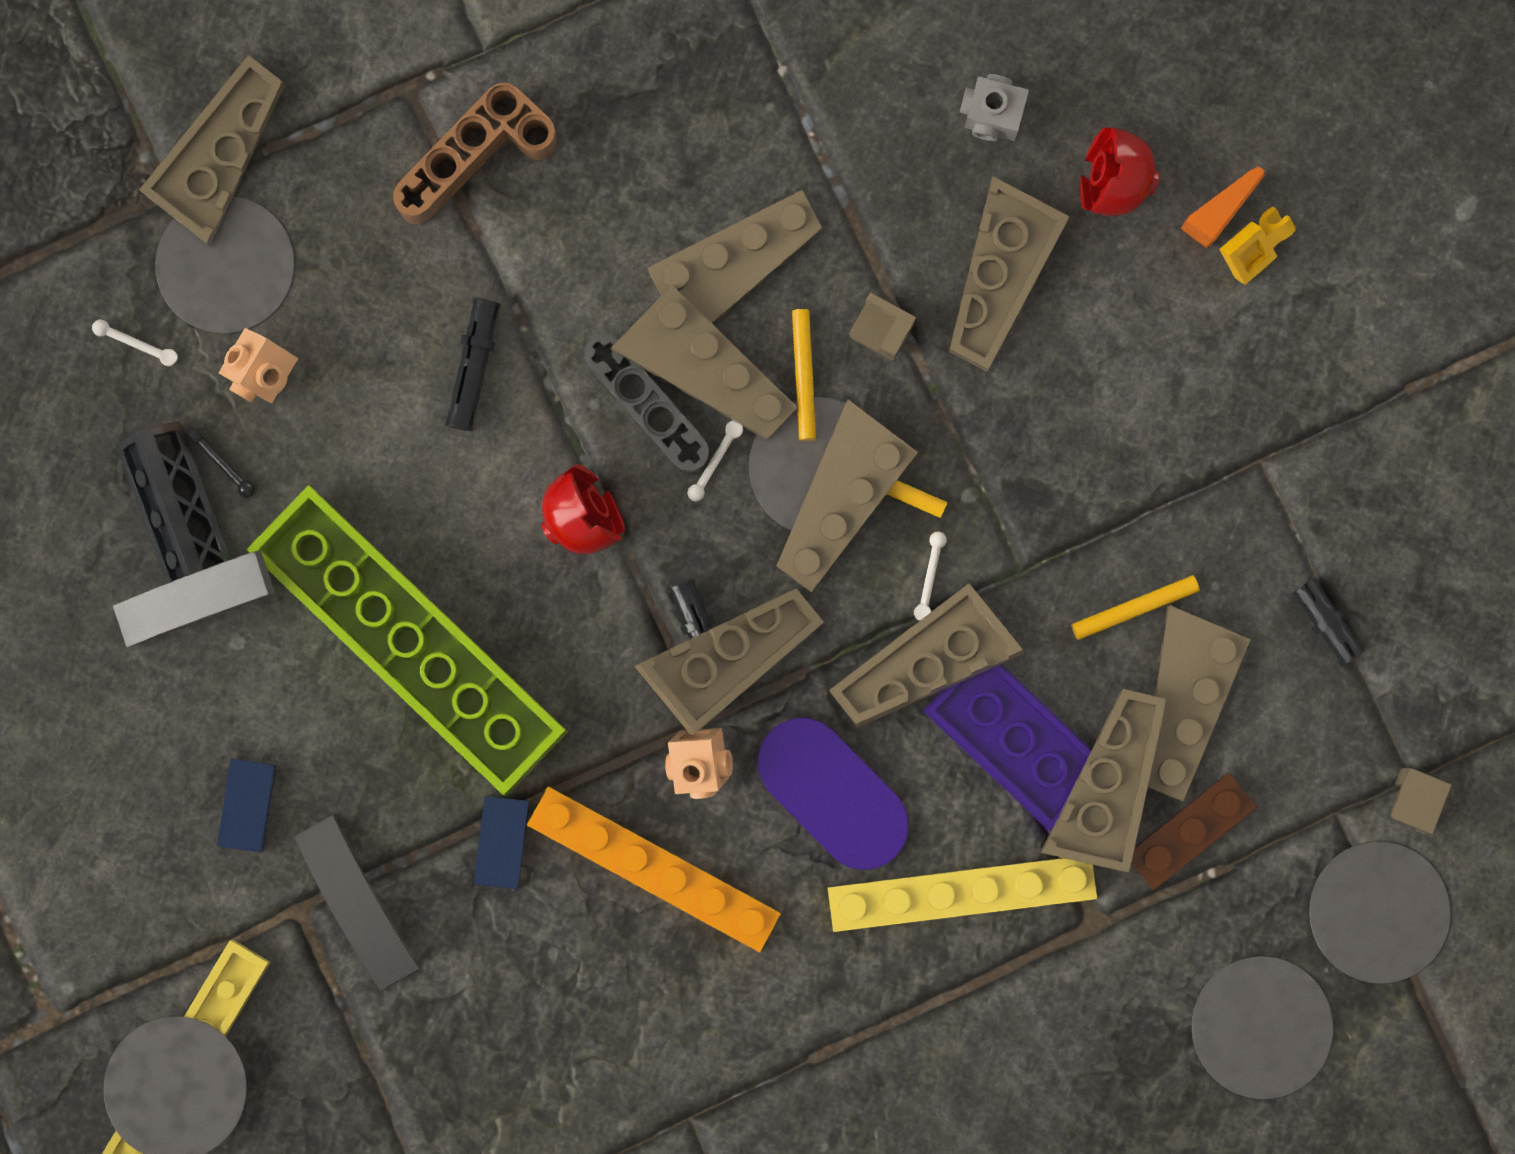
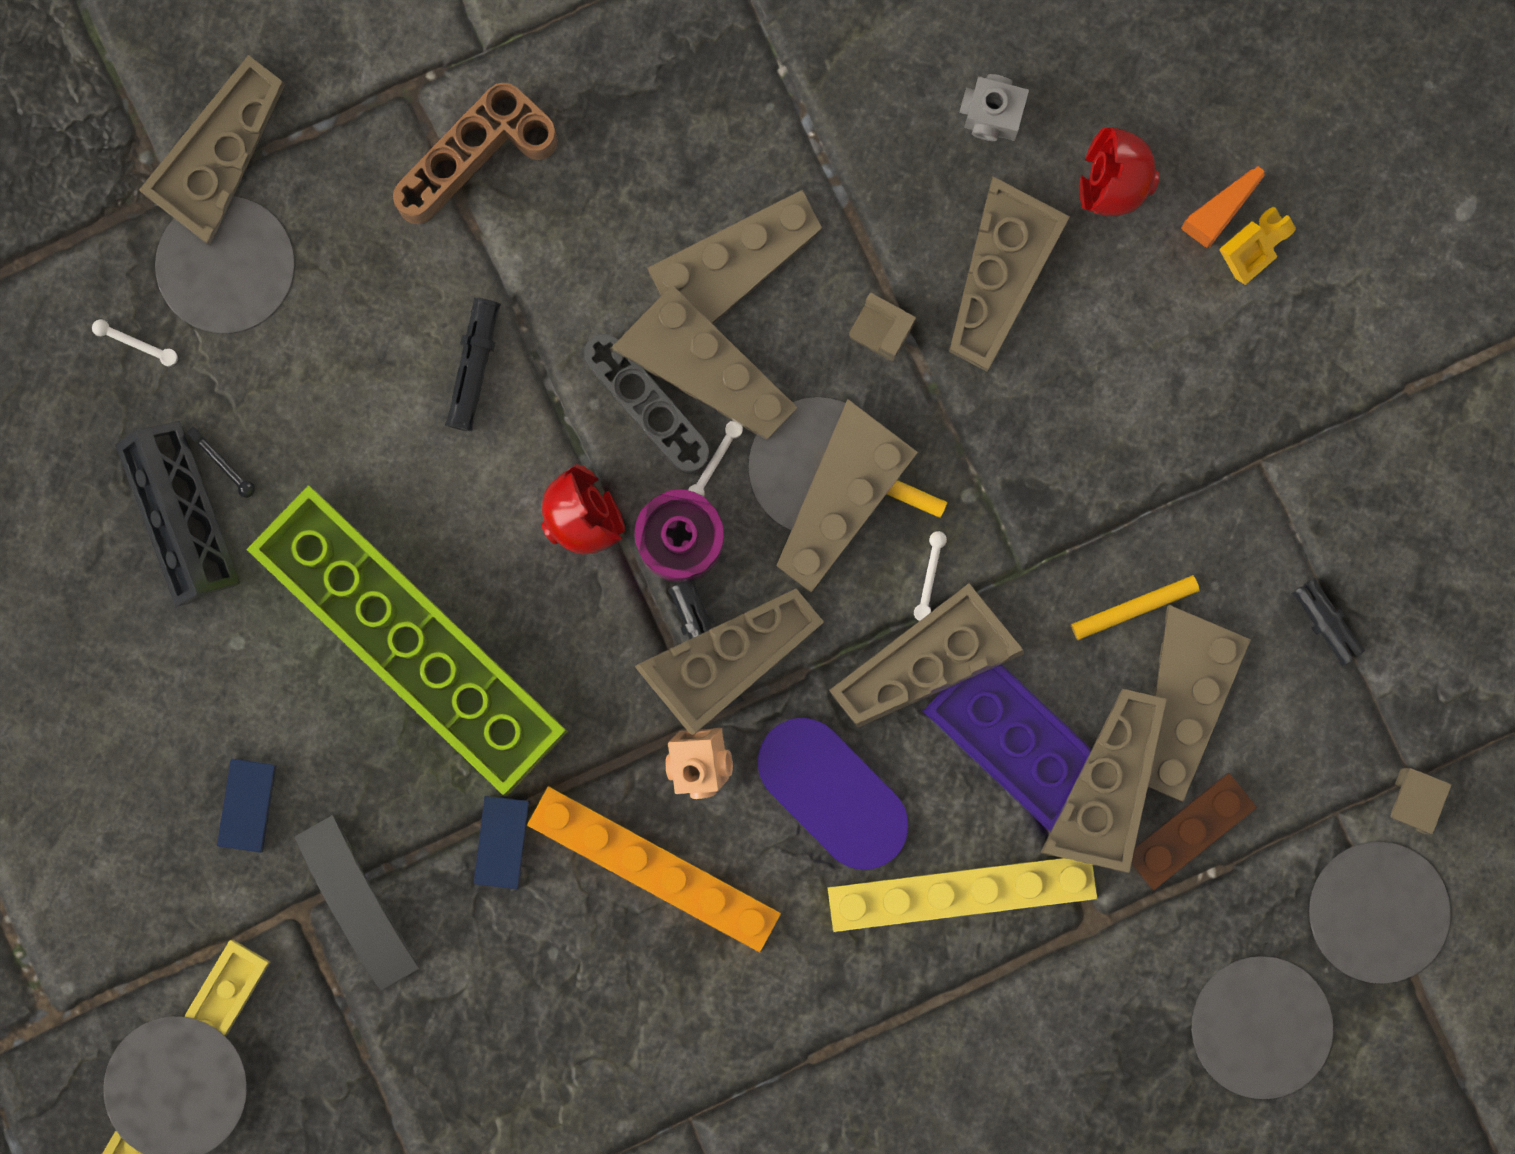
(194, 598): slope -> none
(257, 367): light nougat brick -> none
(663, 516): none -> magenta brick
(804, 375): yellow bar -> none

